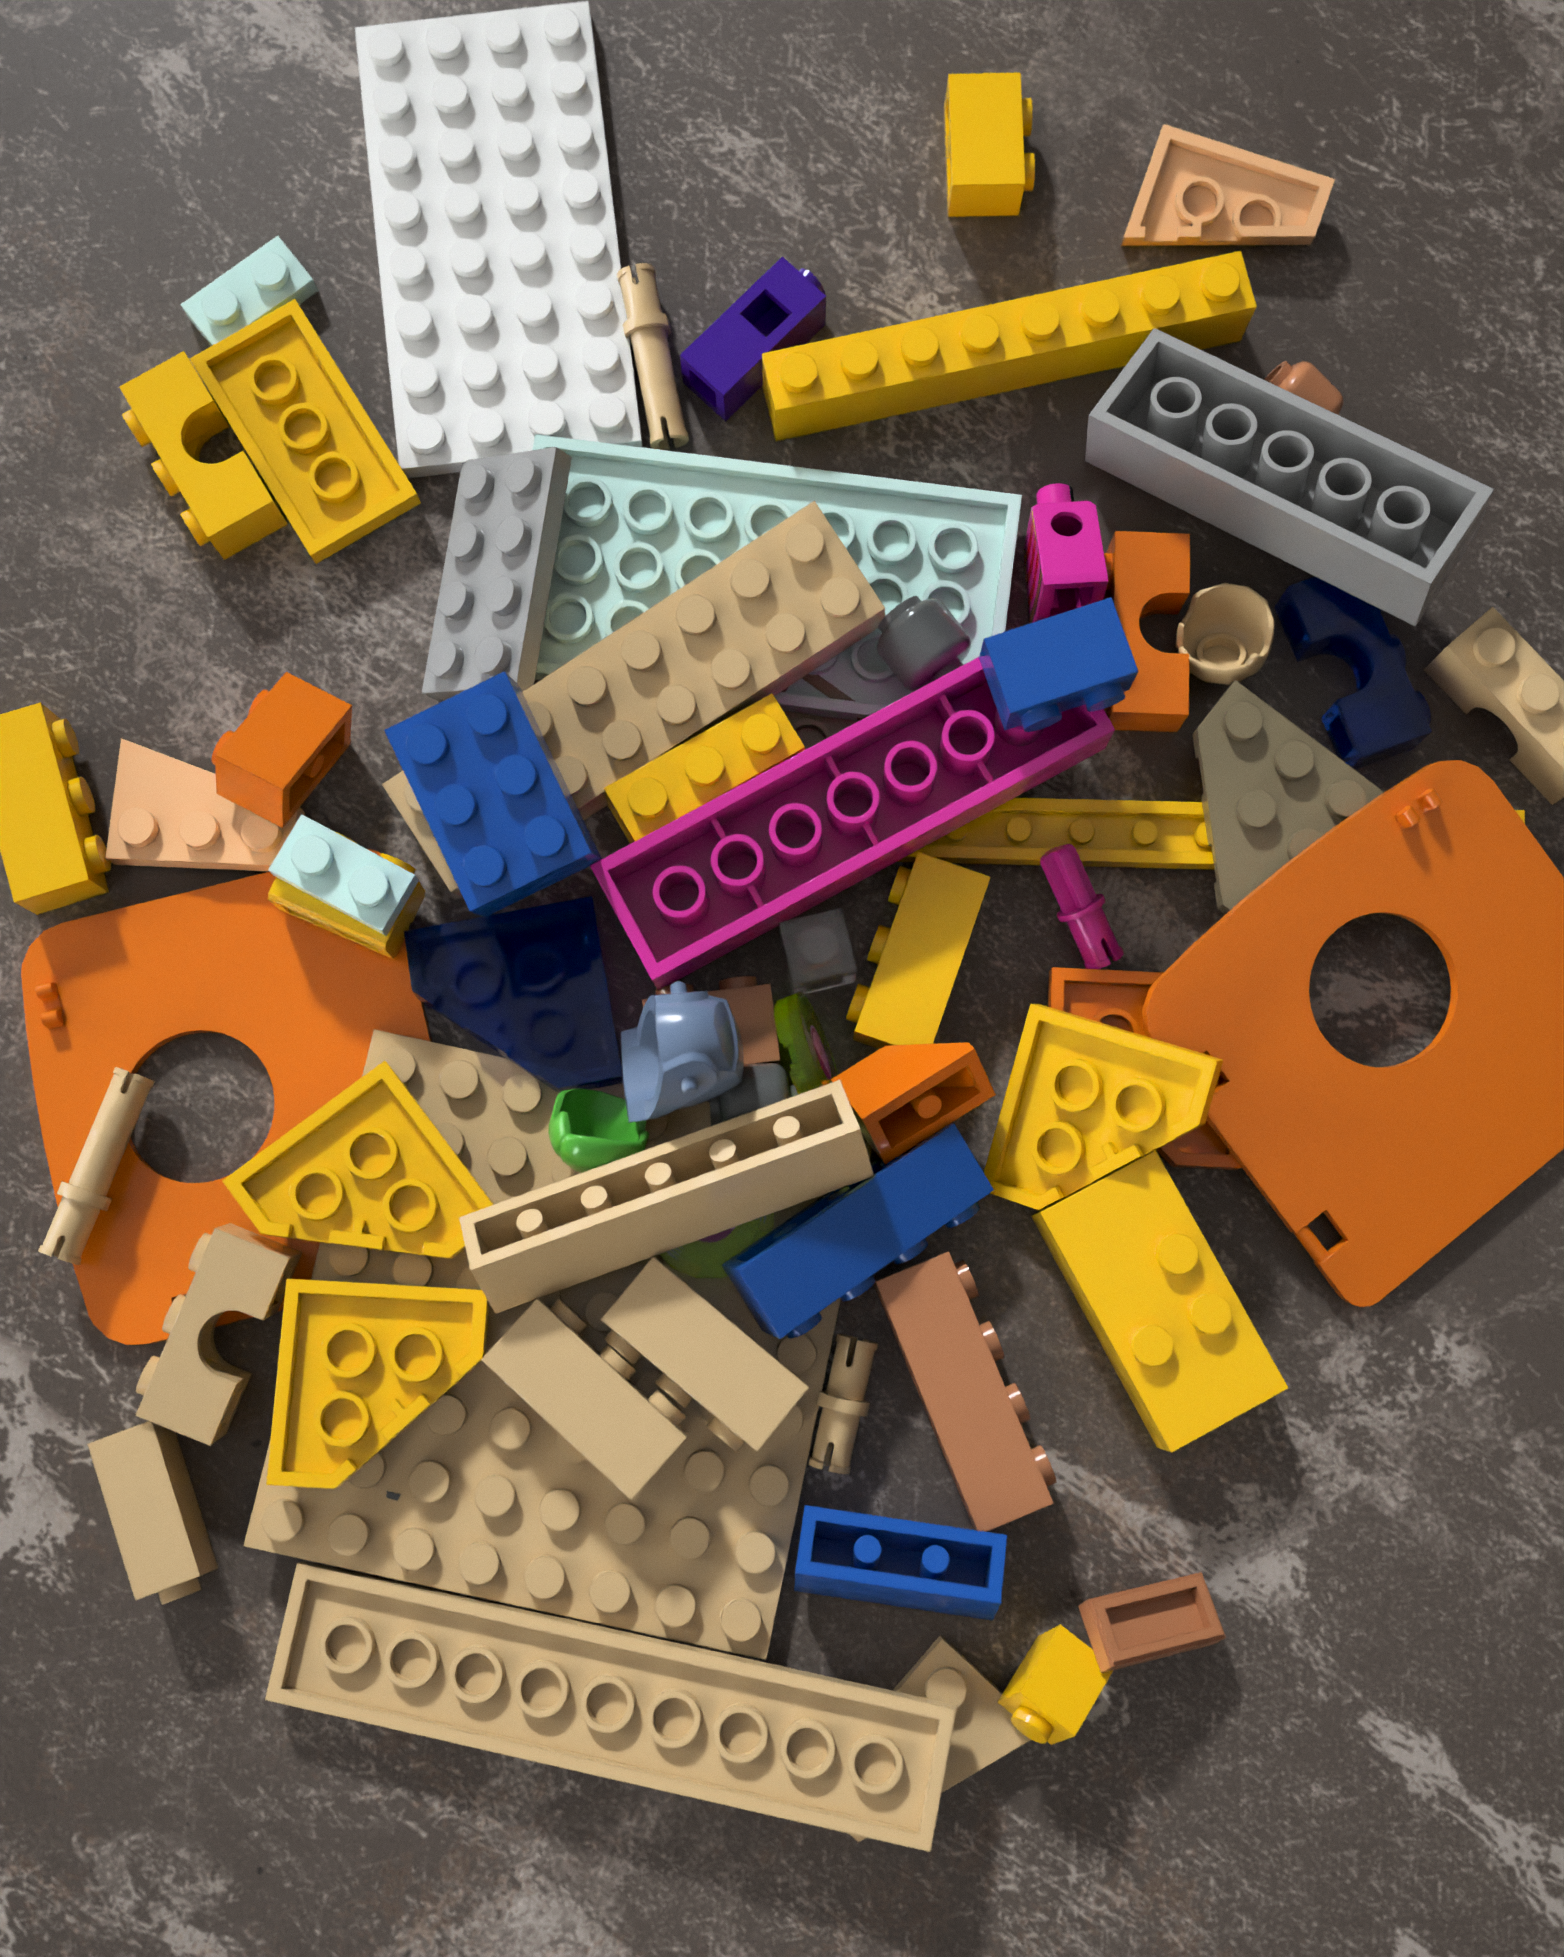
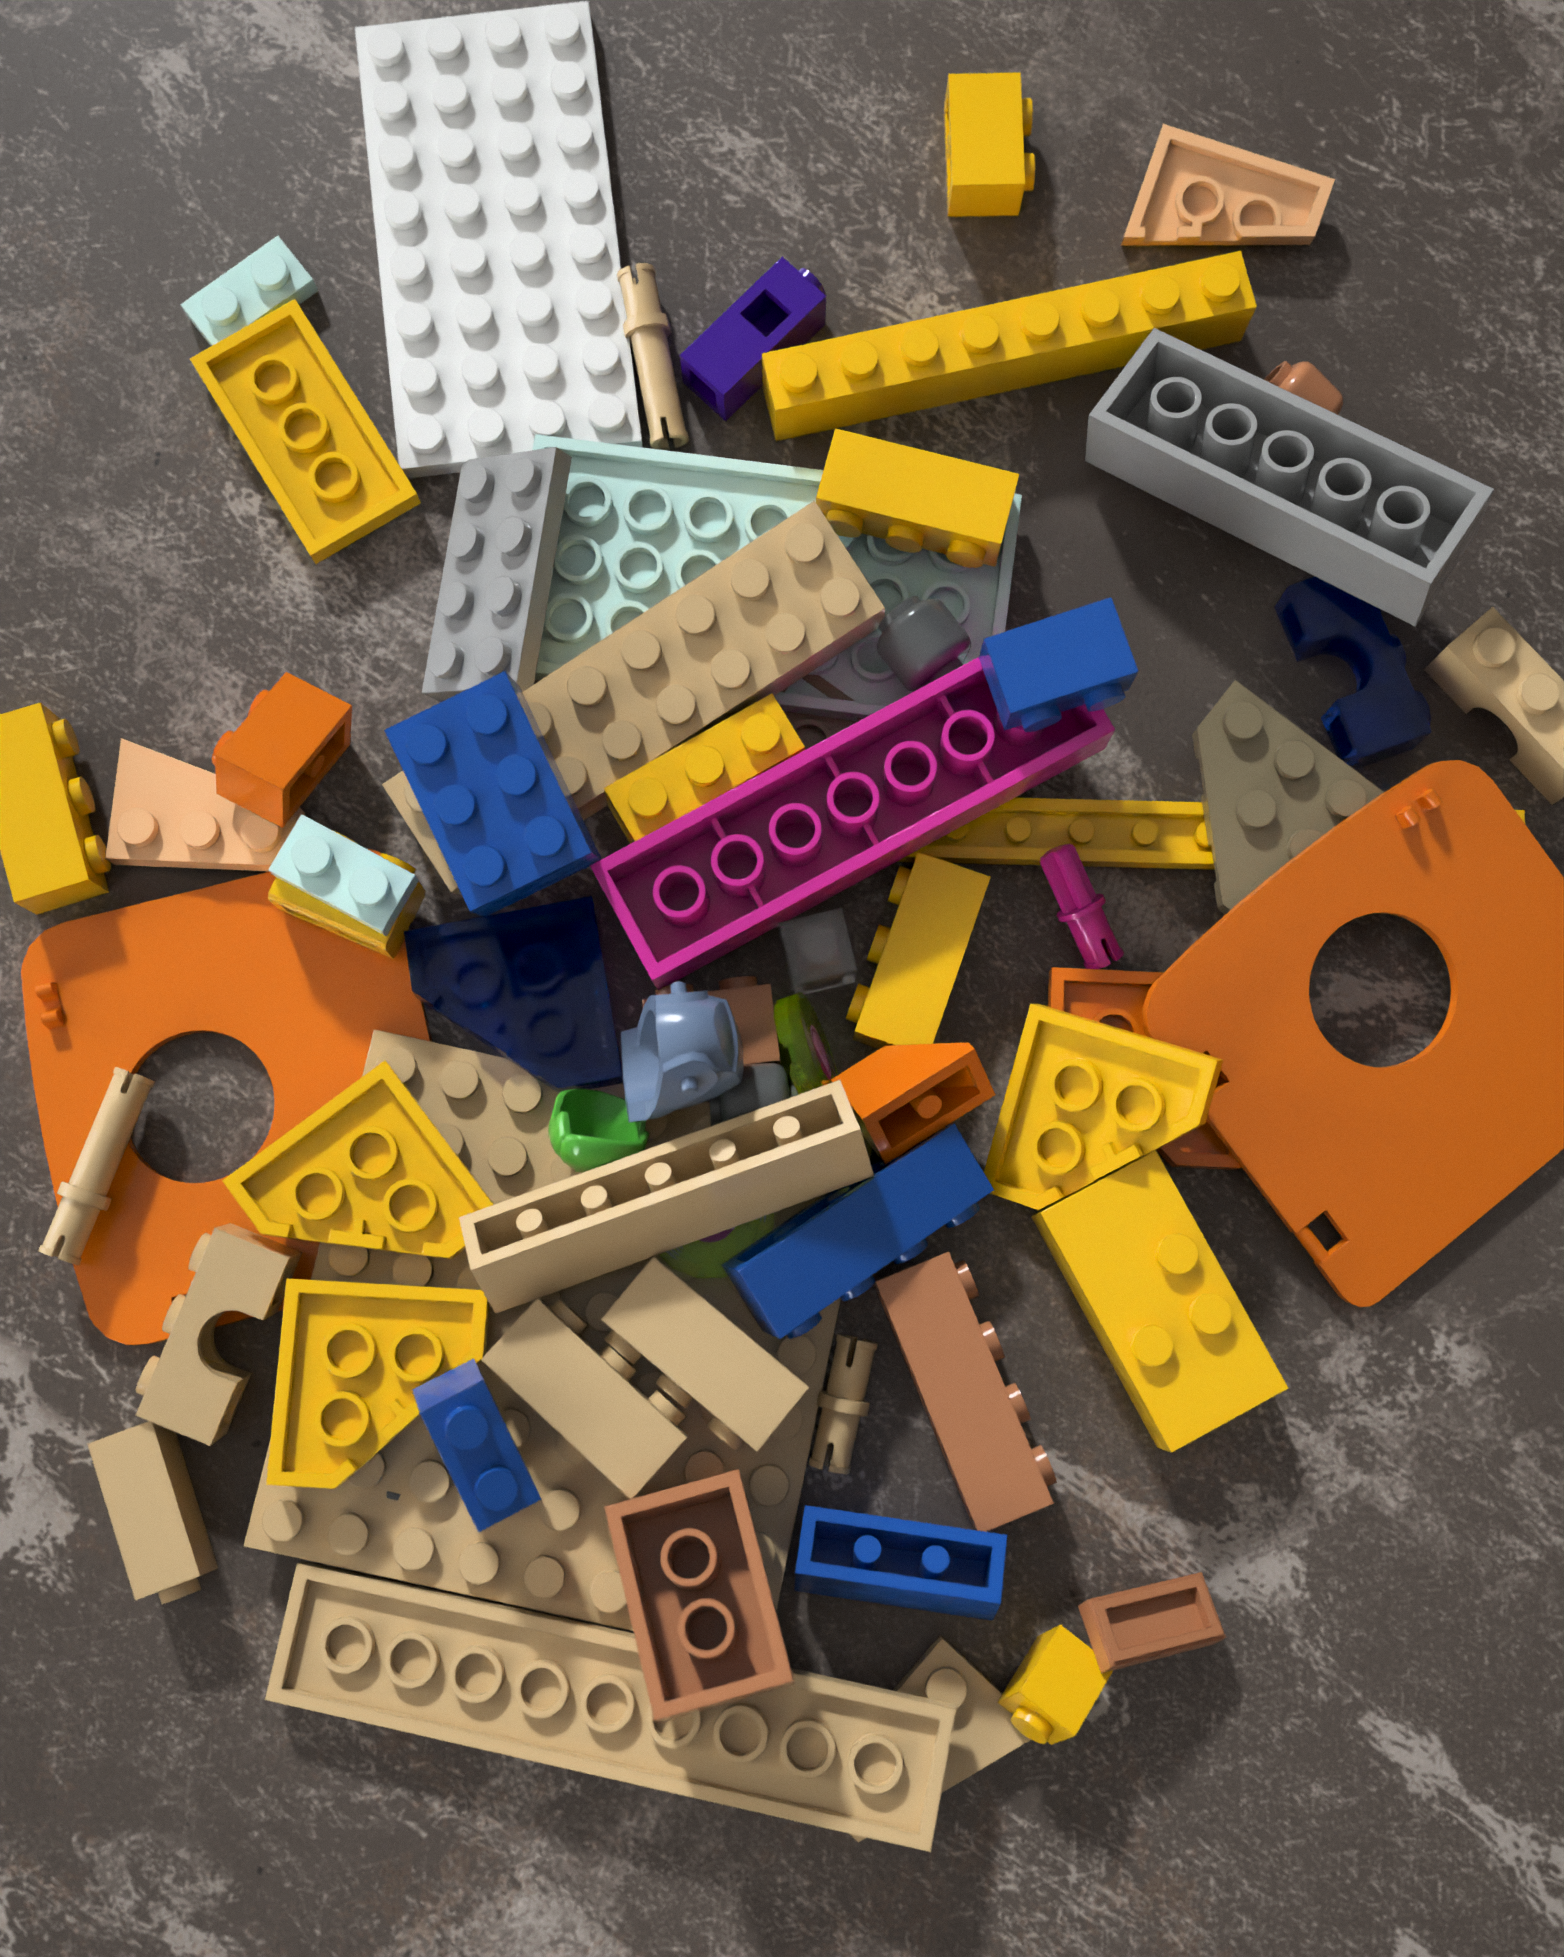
(178, 417): yellow arch -> none
(476, 1445): none -> blue brick
(698, 1596): none -> nougat brick
(916, 498): none -> yellow brick
(1063, 554): dark pink torso -> none
(1145, 578): orange arch -> none
(1226, 633): tan hair -> none

